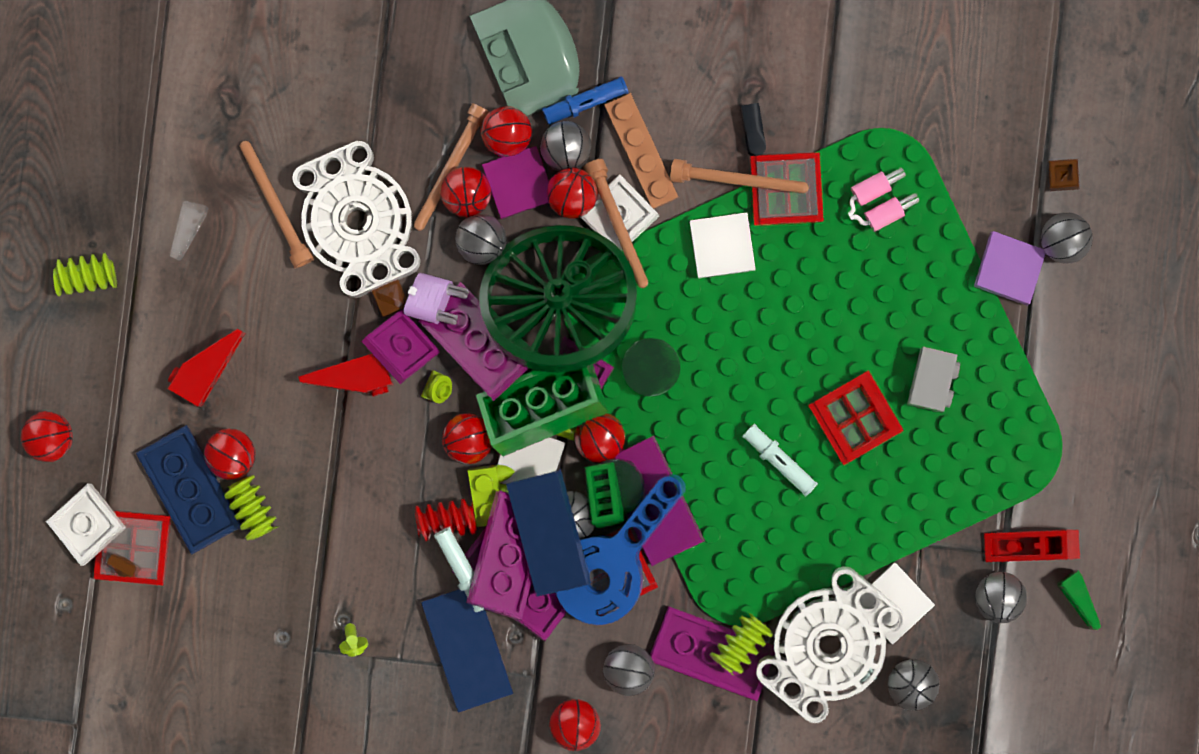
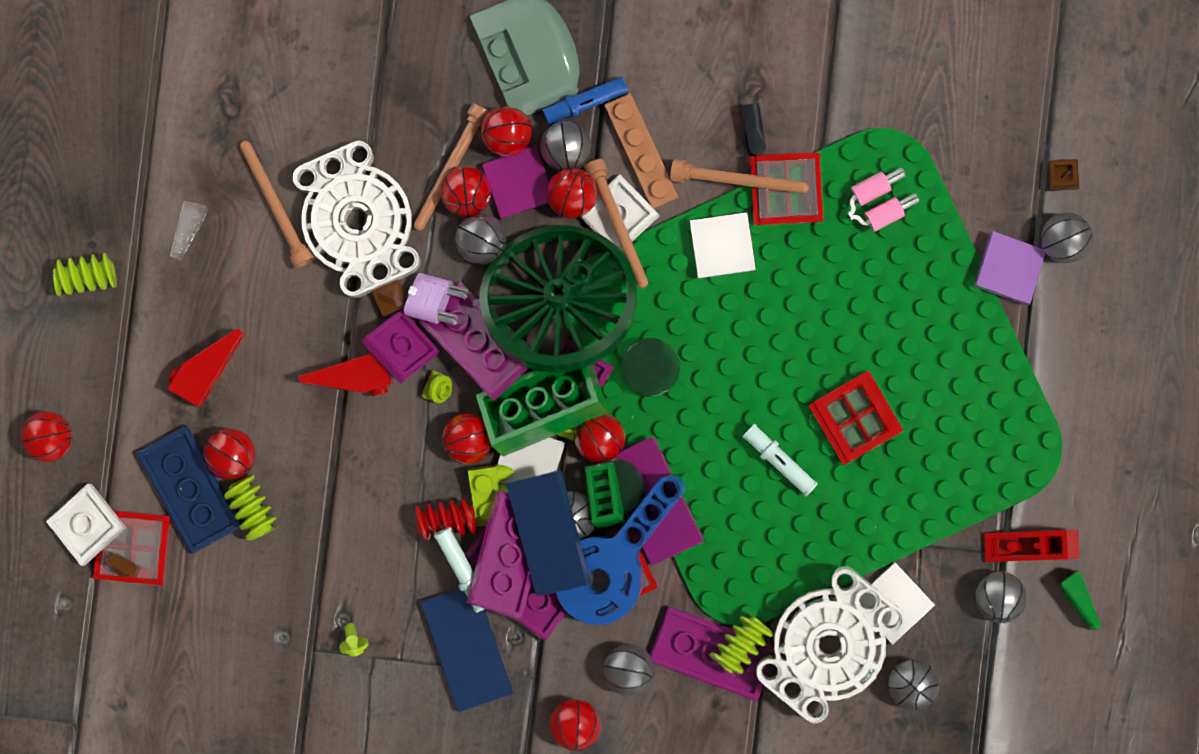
(933, 380): light grey brick -> none

